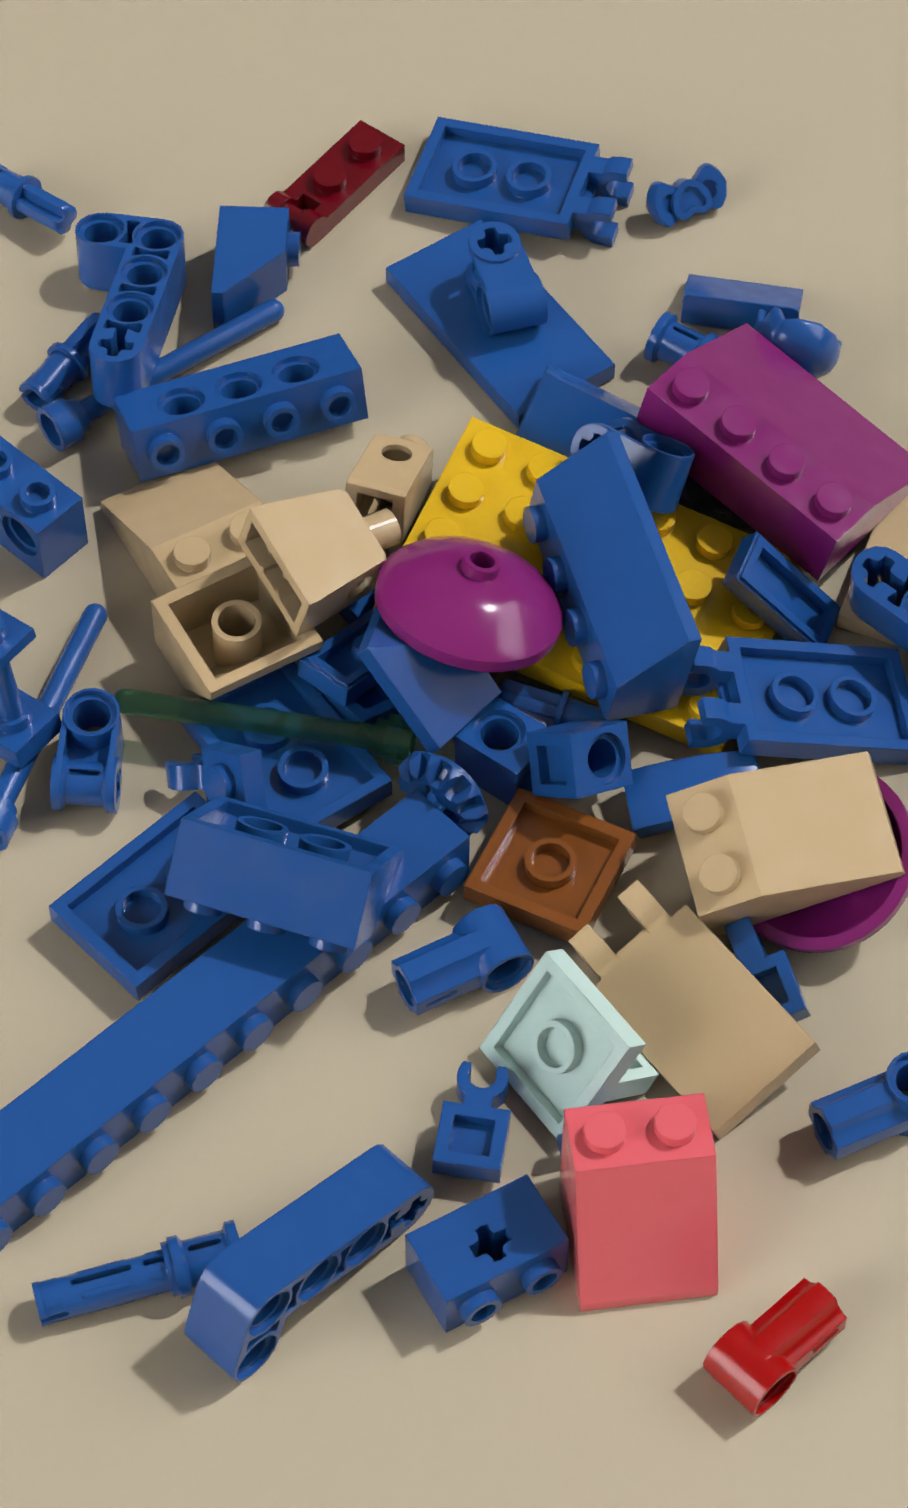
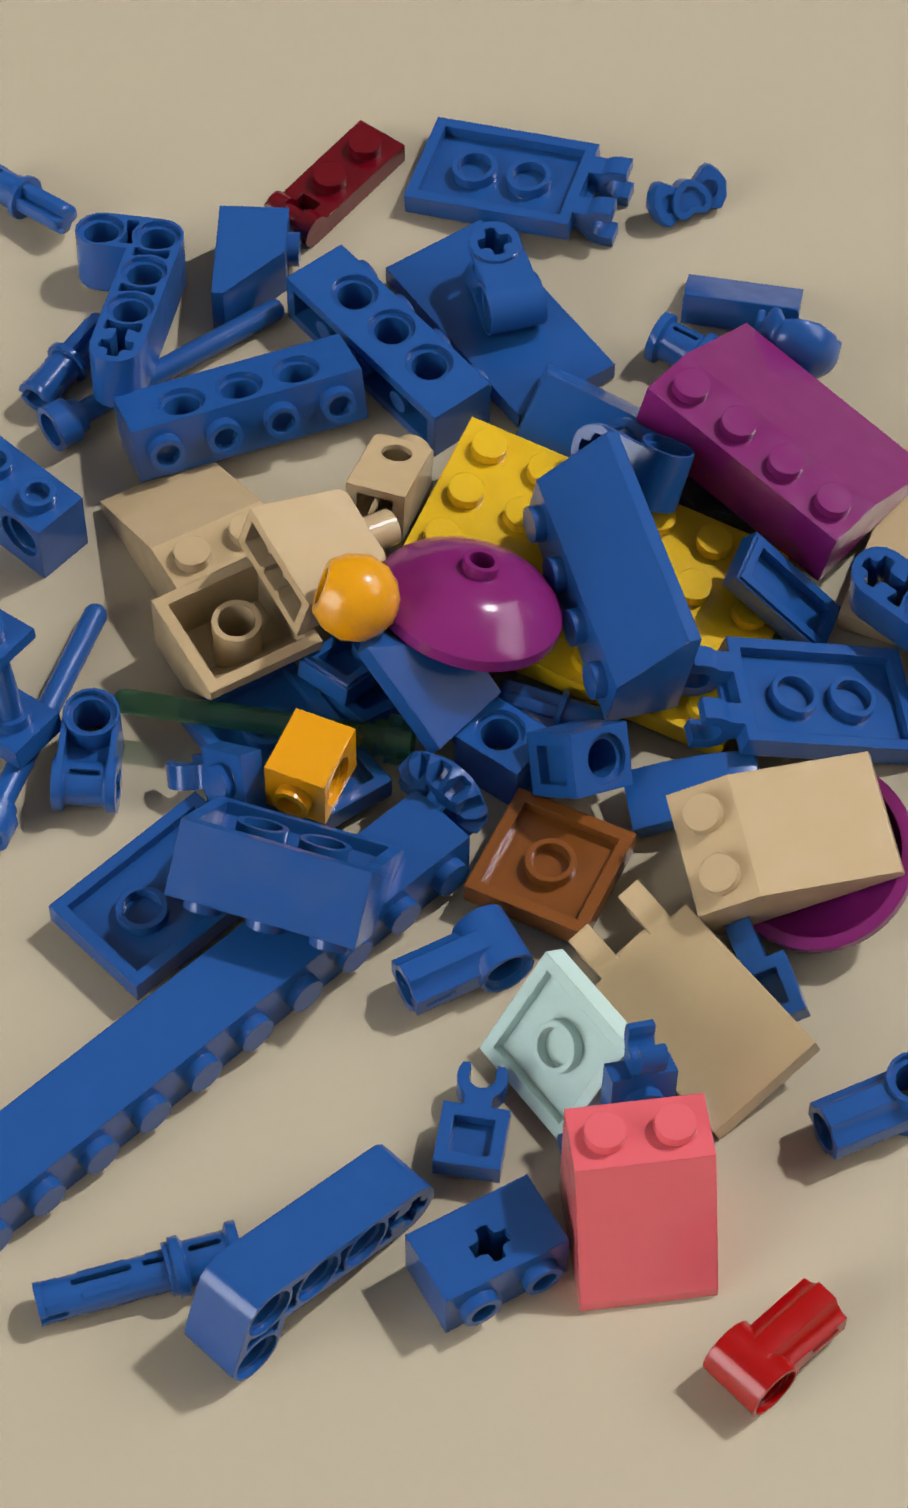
(310, 766): none -> light orange brick
(356, 597): none -> light orange piece
(401, 357): none -> blue brick
(644, 1072): none -> blue plate

